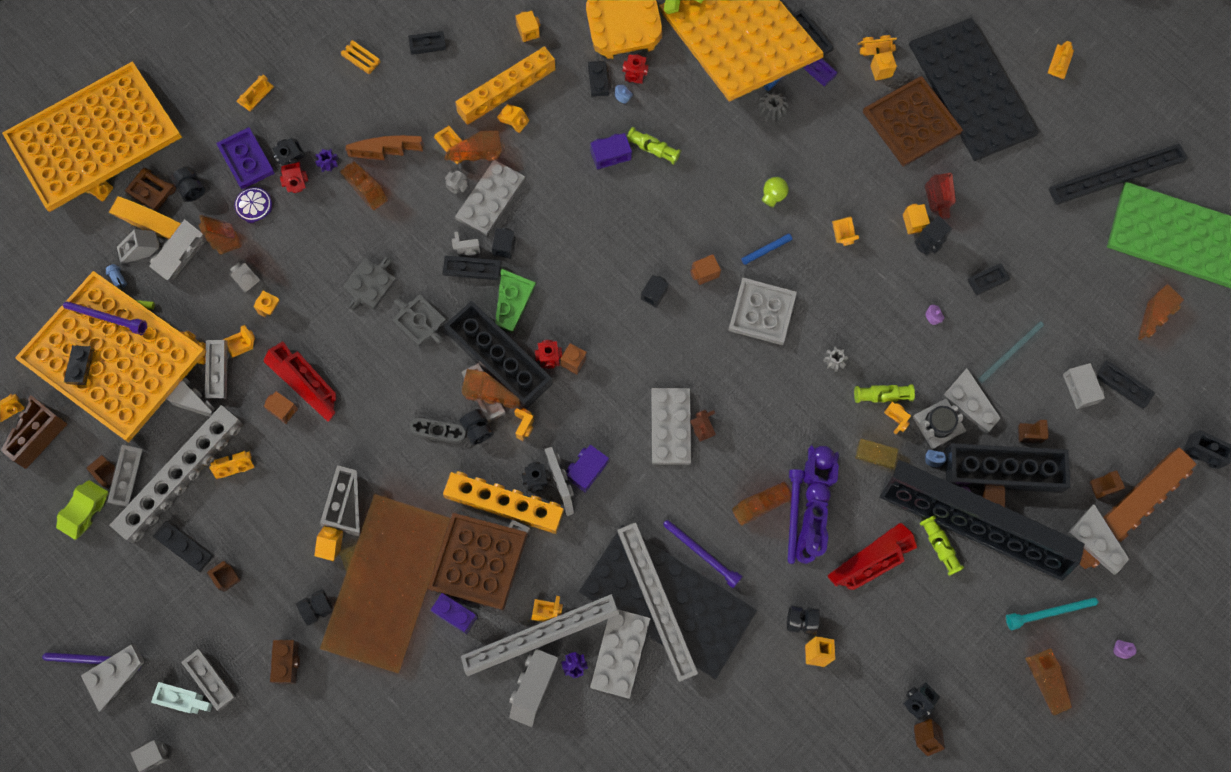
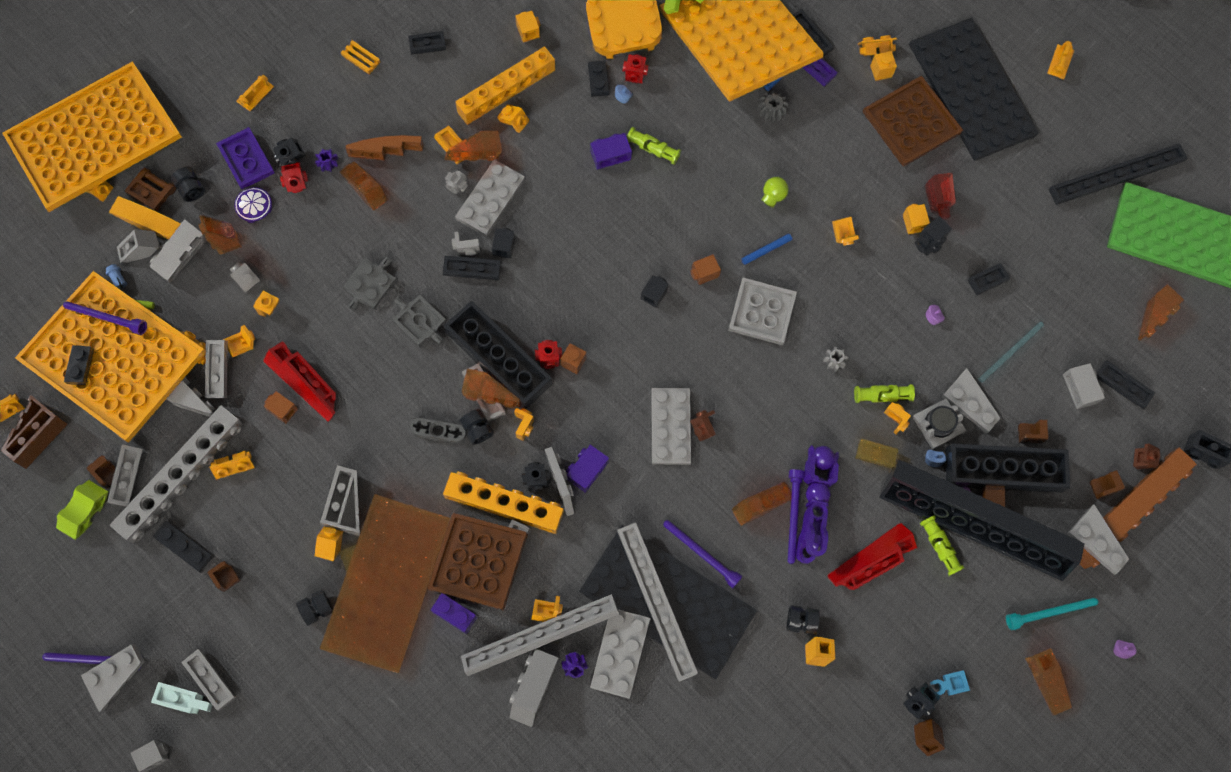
(284, 662): reddish brown brick -> none
(512, 300): bright green wing -> none
(953, 683): none -> dark azure plate
(1146, 457): none -> copper bracket

